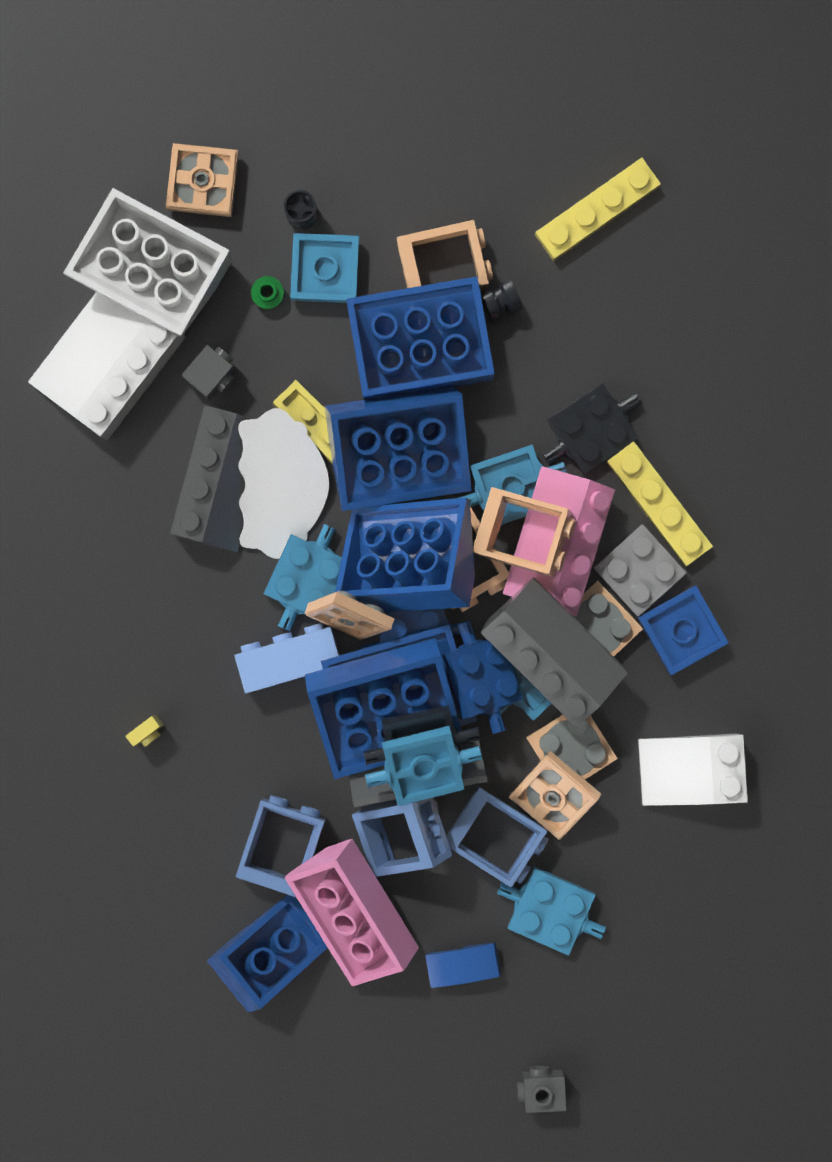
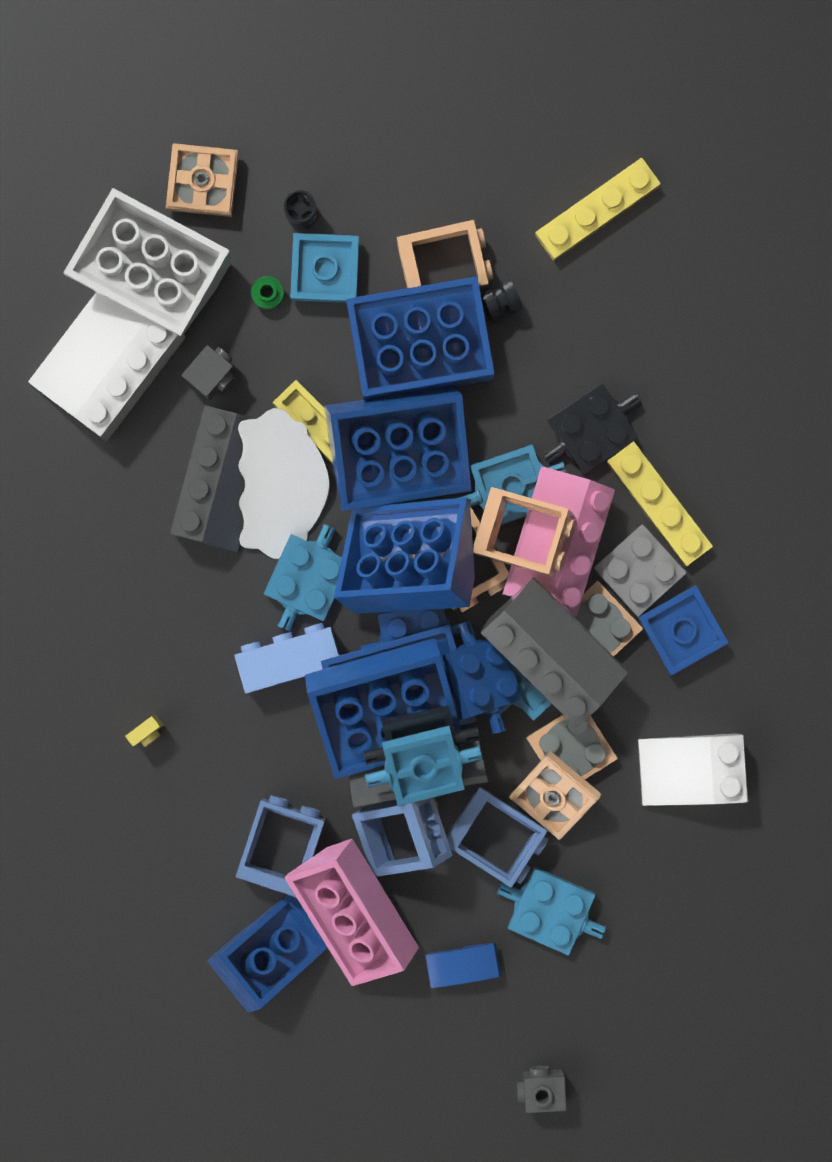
(349, 616): light nougat piece -> none

